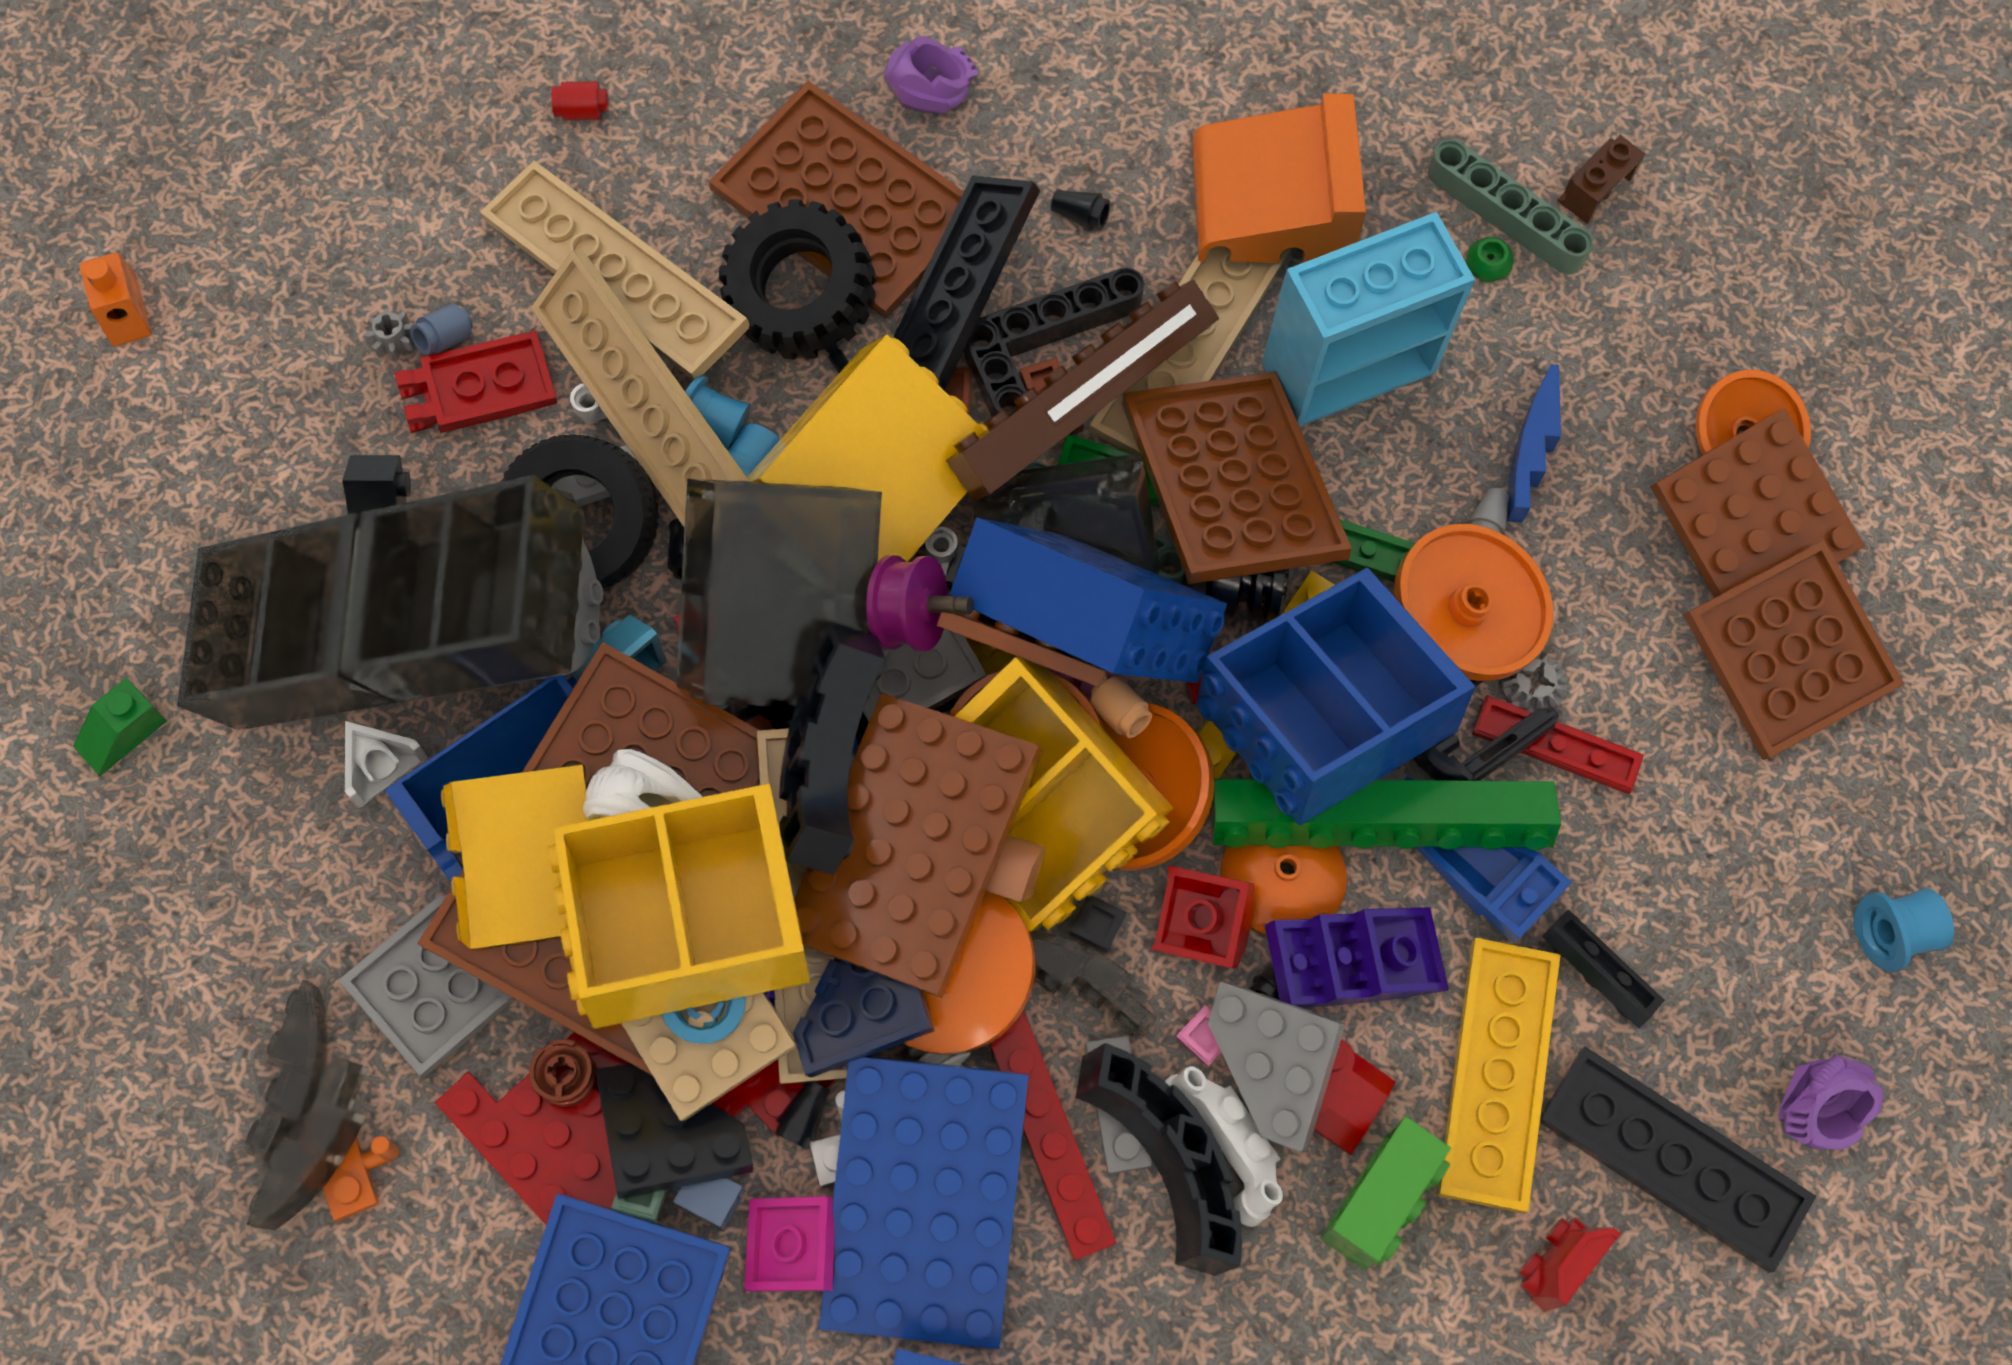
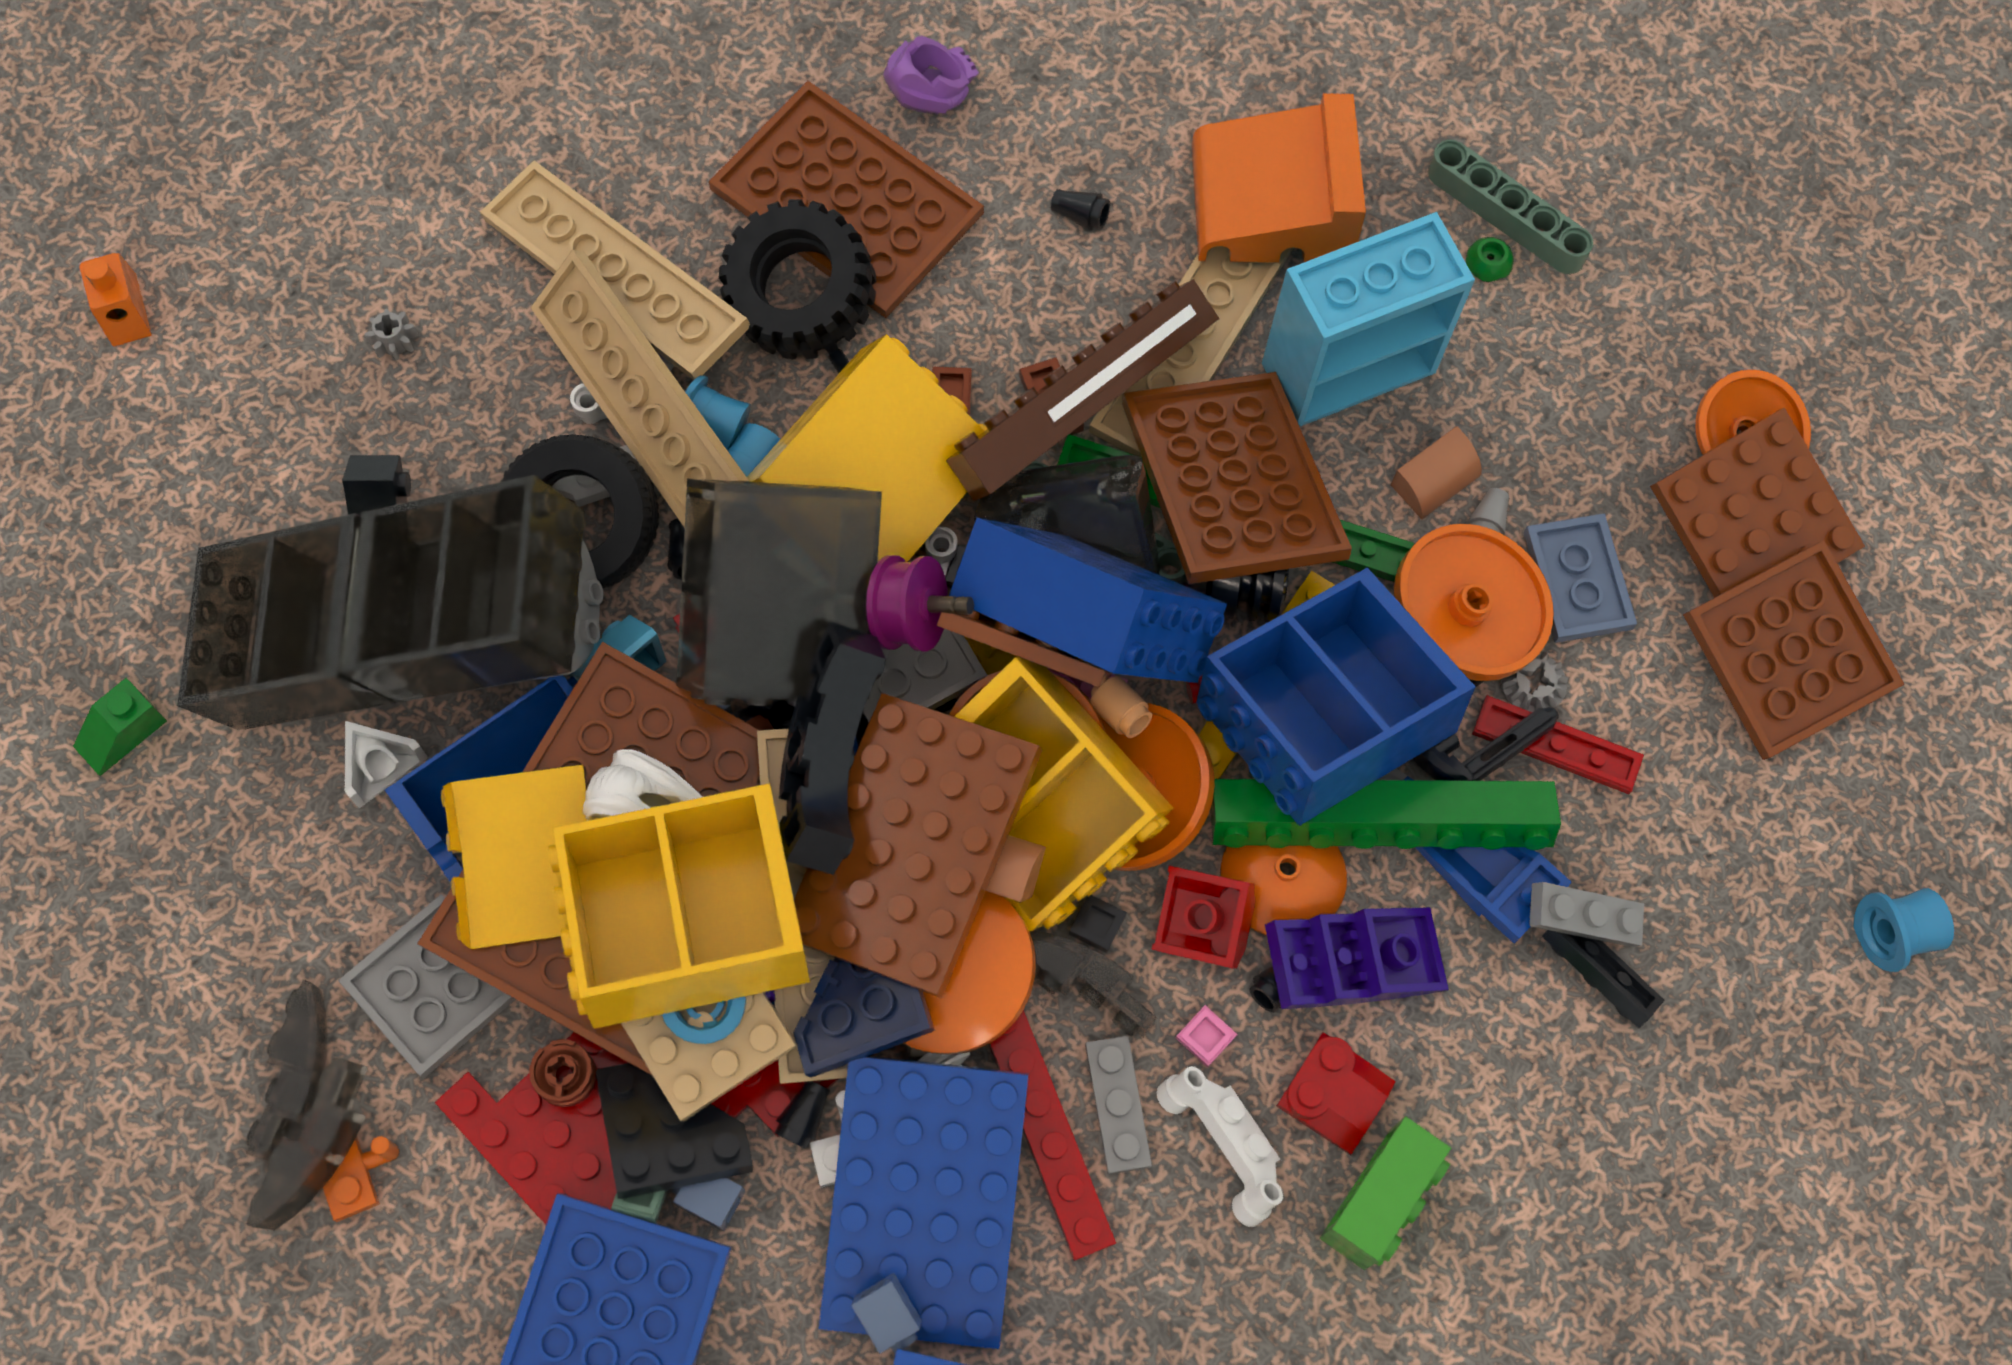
(441, 329): sand blue brick -> none
(478, 383): red tile -> none
(579, 100): red brick -> none
(790, 1245): dark pink plate -> none
(887, 1315): none -> sand blue brick
(964, 272): black plate -> none
(1041, 331): black beam -> none
(1181, 1149): black brick -> none
(1277, 1060): light grey plate -> none
(1438, 472): none -> nougat brick
(1499, 1075): yellow plate -> none
(1538, 435): blue slope -> none
(1565, 1263): red slope -> none
(1582, 577): none -> sand blue plate
(1586, 914): none -> light grey plate
(1599, 176): reddish brown window -> none
(1677, 1159): black plate -> none
(1830, 1102): medium lavender helmet -> none

